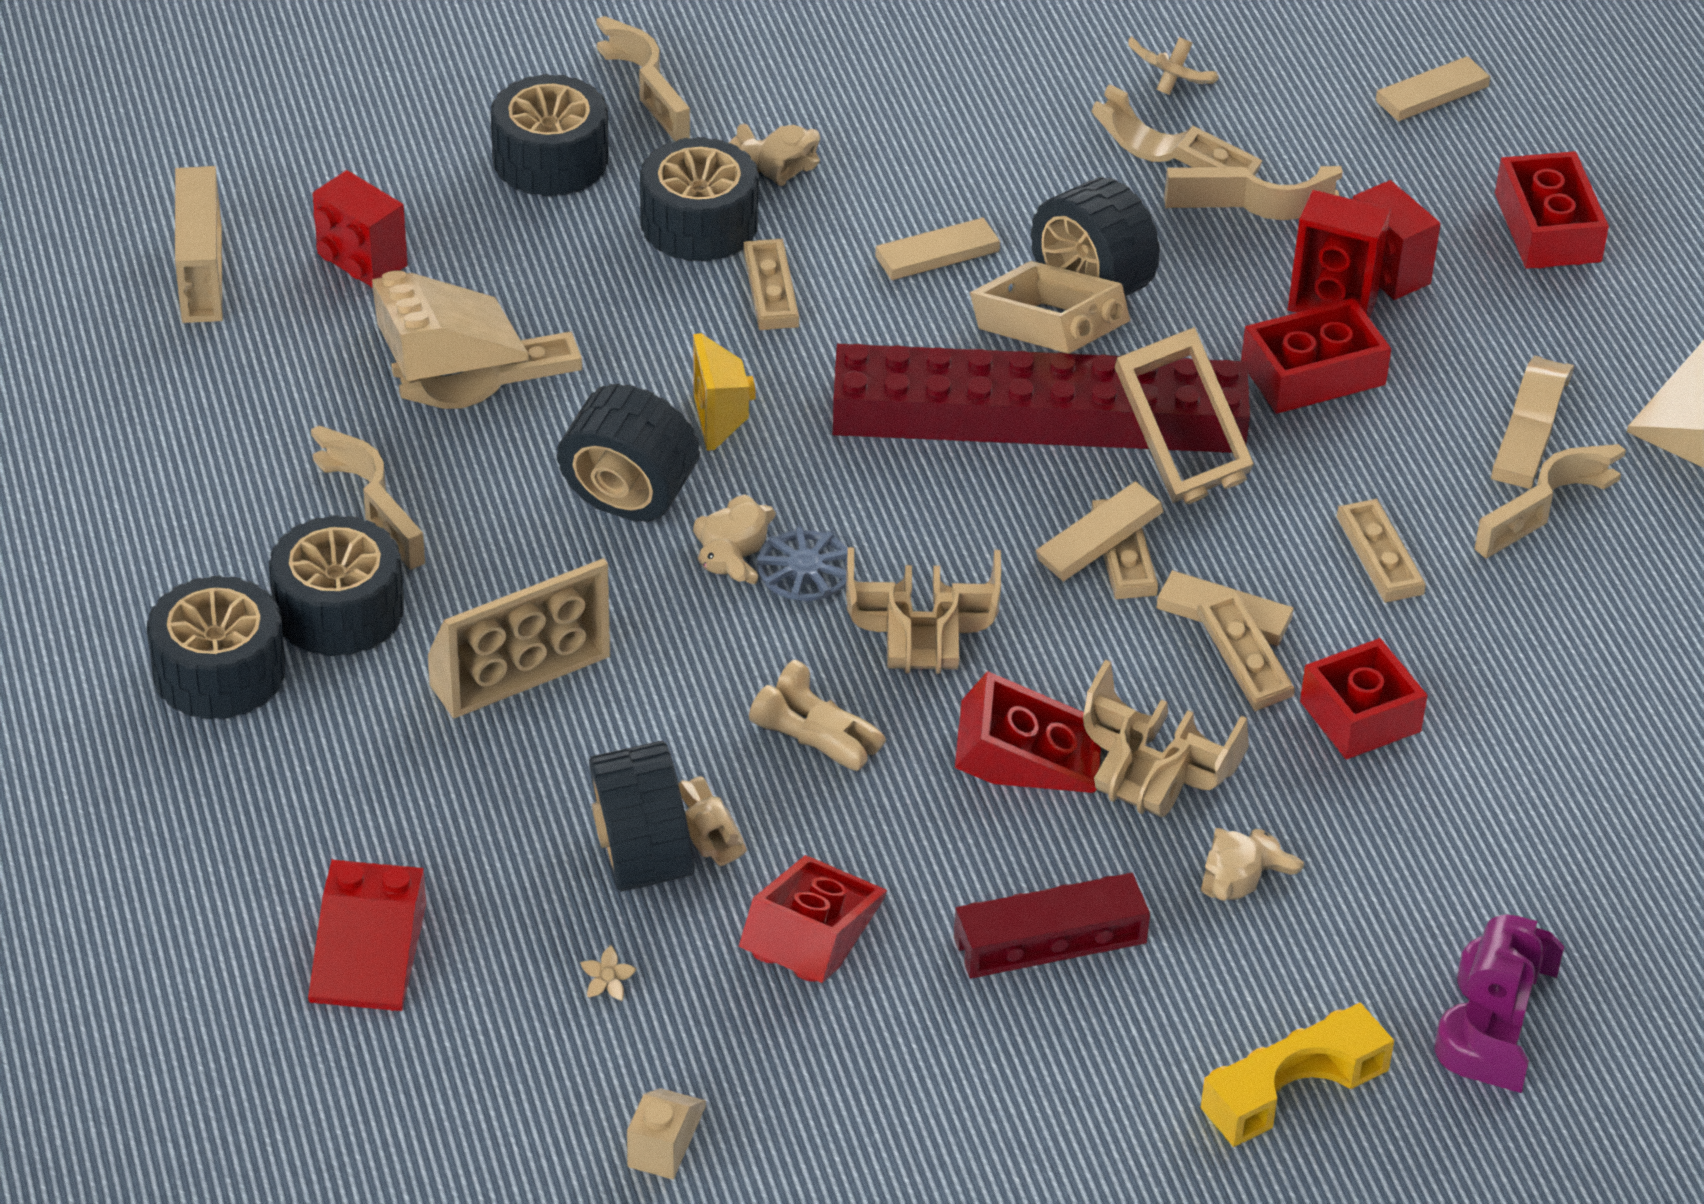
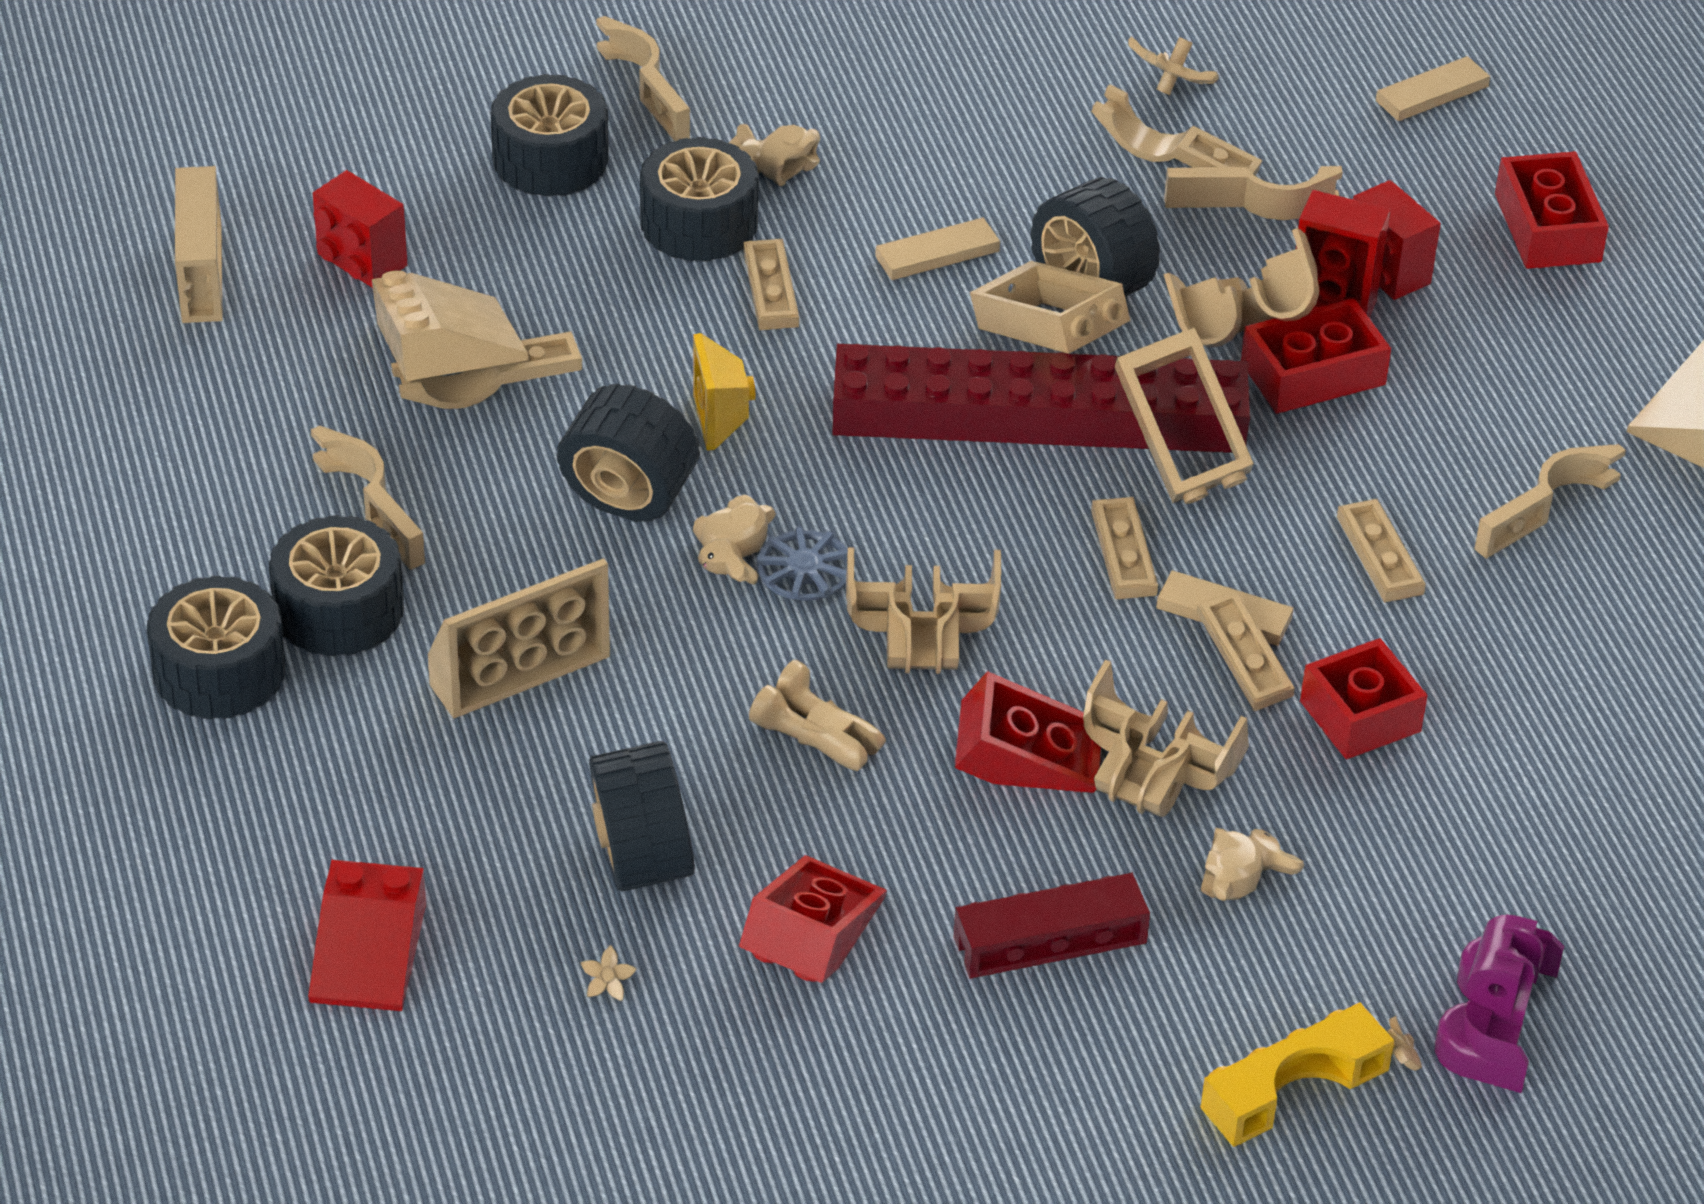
(662, 1131): tan slope -> none
(710, 823): tan animal -> none
(1099, 531): tan tile -> none
(1226, 305): none -> tan piece
(1403, 1046): none -> tan plant
(1531, 422): tan piece -> none

